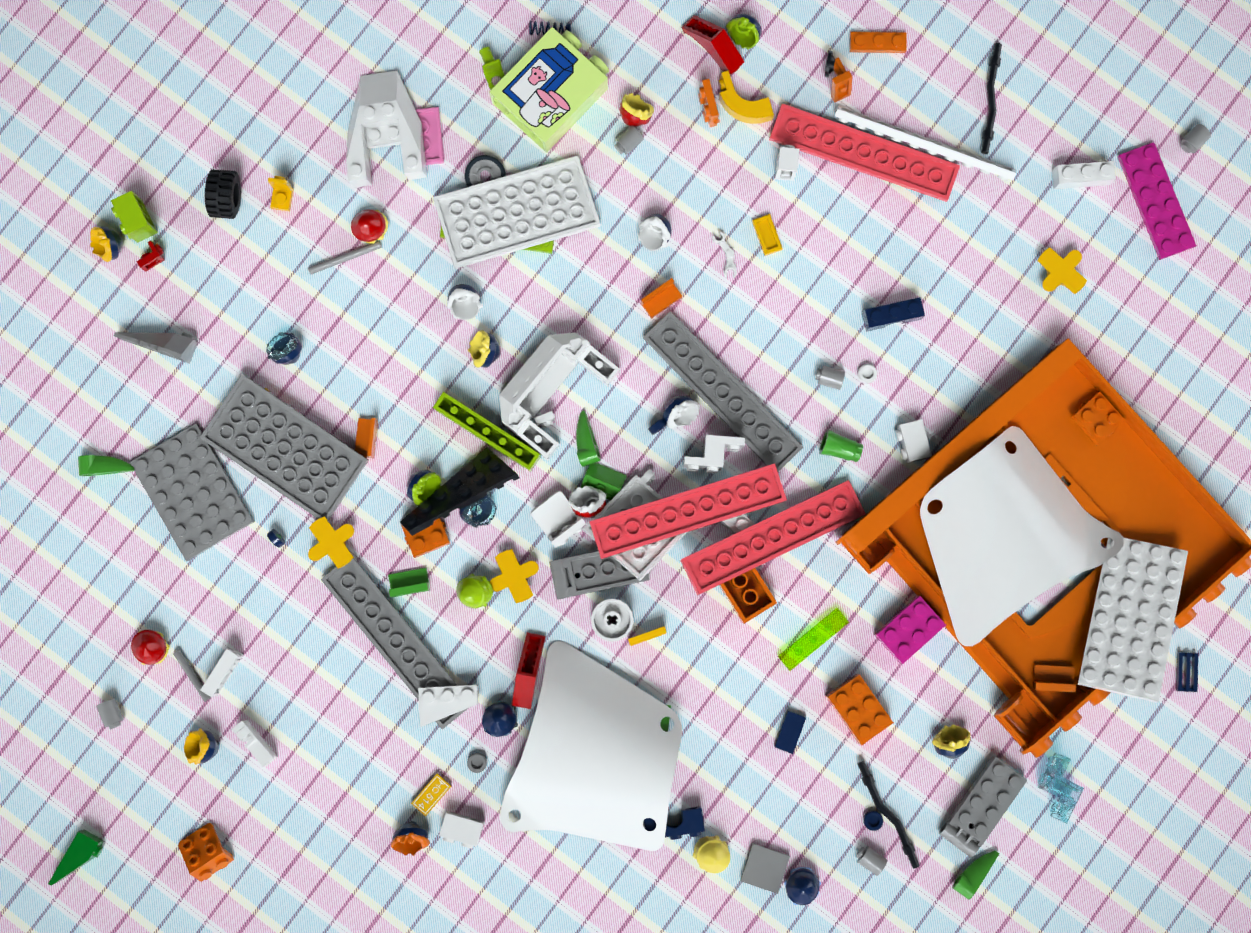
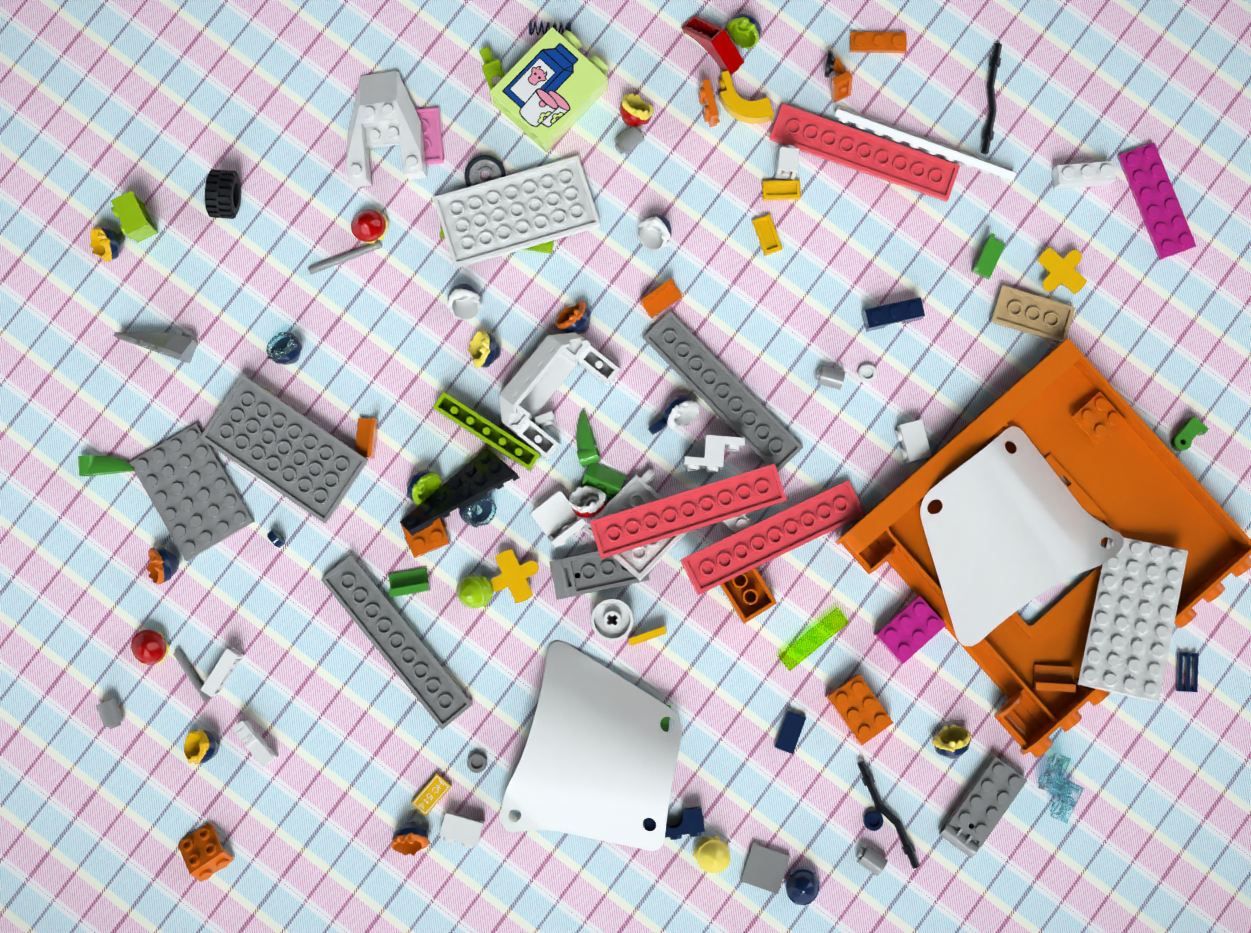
(81, 851): green slope -> none
(150, 260): red bracket -> none
(162, 565): none -> hair
(282, 193): yellow bracket -> none
(331, 542): yellow piece -> none
(444, 701): white wing -> none
(499, 719): dark blue hair -> none
(528, 670): red arch -> none
(574, 319): none -> hair
(729, 254): white piece -> none
(781, 190): none -> yellow tile
(840, 447): bright green plant -> none
(973, 876): bright green piece -> none
(988, 257): none -> bright green panel
(1032, 314): none -> tan plate
(1183, 438): none -> bright green leg
(1195, 139): light grey brick -> none

